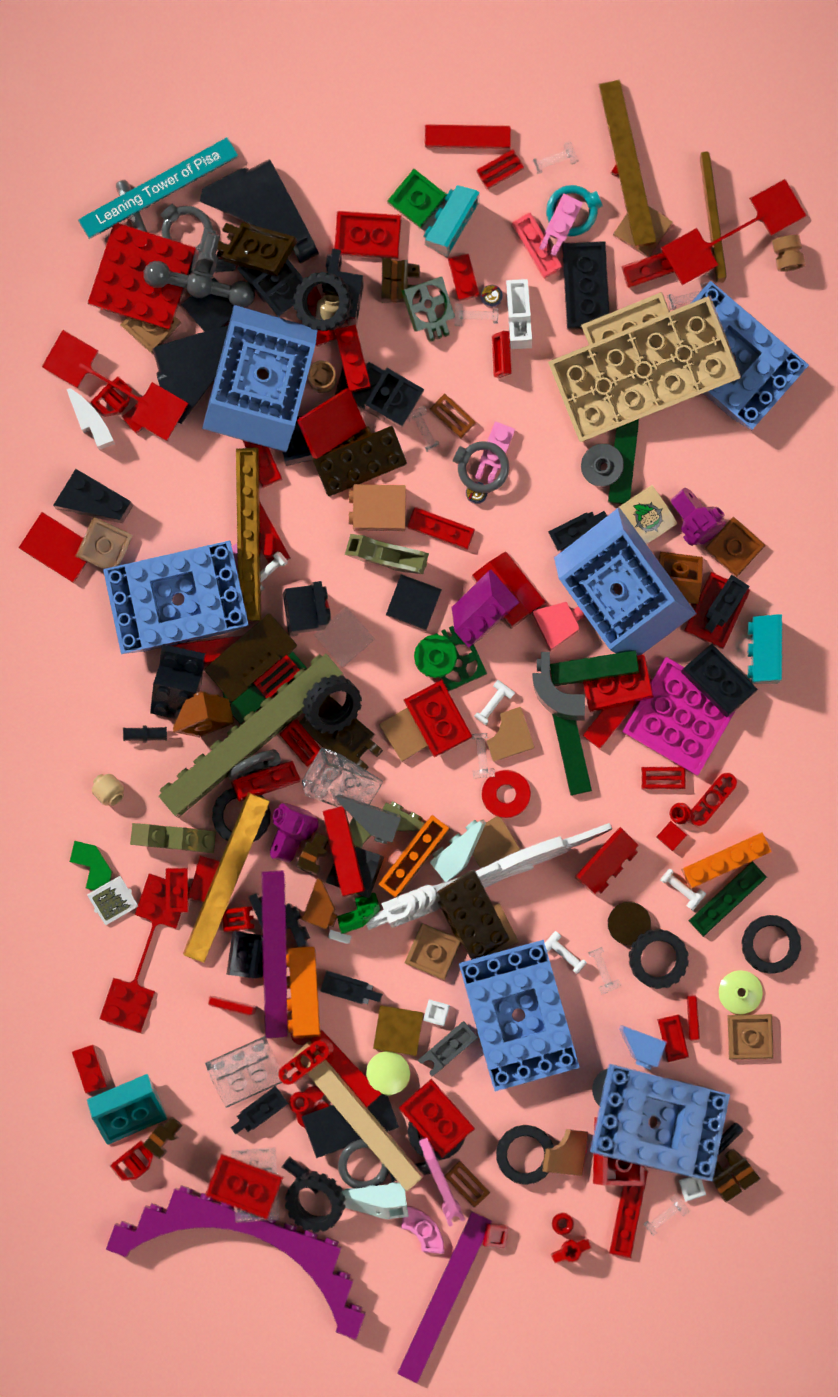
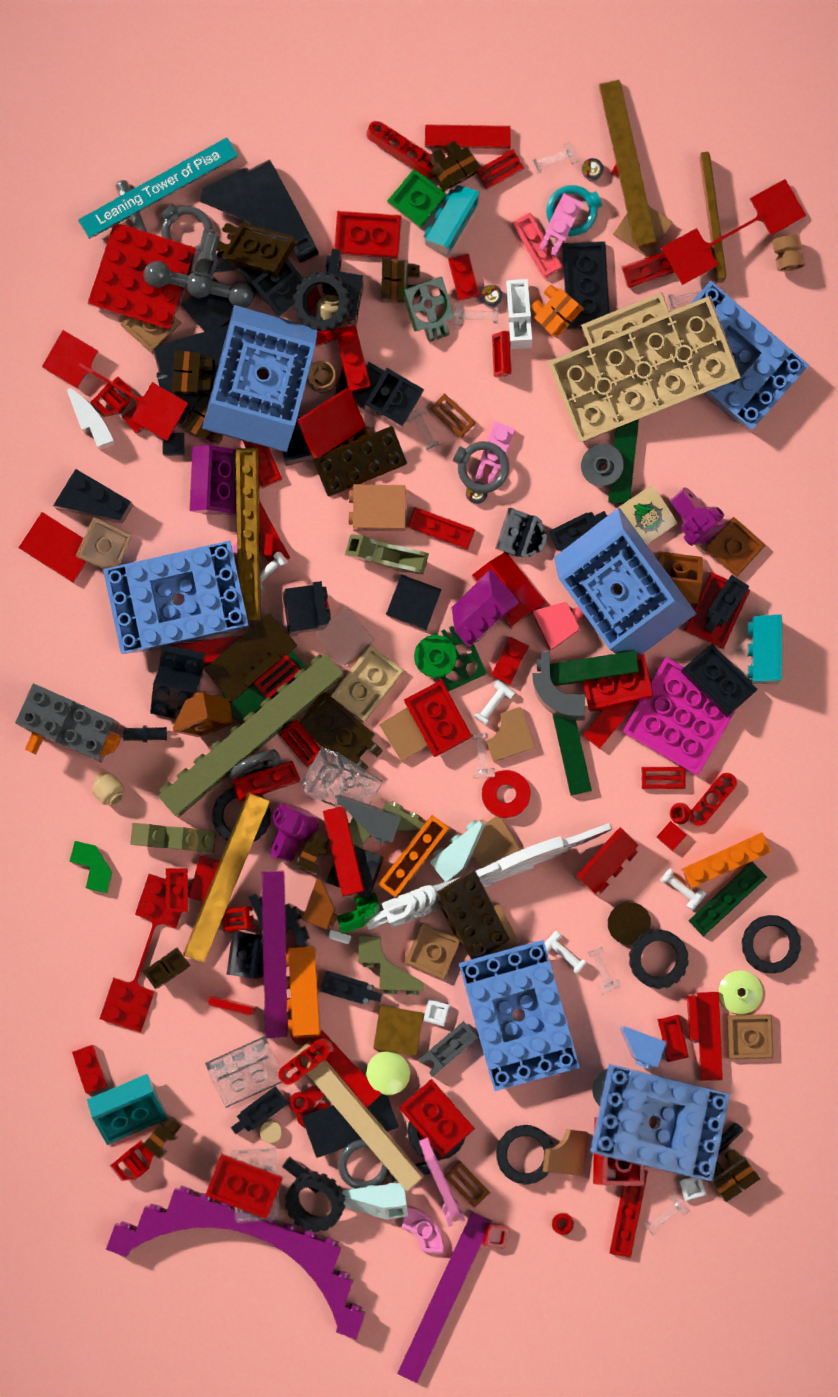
(67, 724): none -> dark grey piece
(112, 900): piece -> none
(166, 968): none -> dark brown hips
(175, 445): none -> black plate
(189, 373): none -> dark brown hips
(195, 422): none -> dark brown hips
(213, 480): none -> magenta slope
(270, 1132): none -> tan tile
(320, 692): black tyre -> none
(367, 683): none -> tan tile
(391, 976): none -> olive arch
(401, 151): none -> red beam
(455, 168): none -> dark brown hips
(509, 660): none -> red plate
(521, 534): none -> black slope
(549, 317): none -> orange hips
(570, 1250): red piece -> none
(592, 169): none -> tile
(710, 1036): none -> red tile

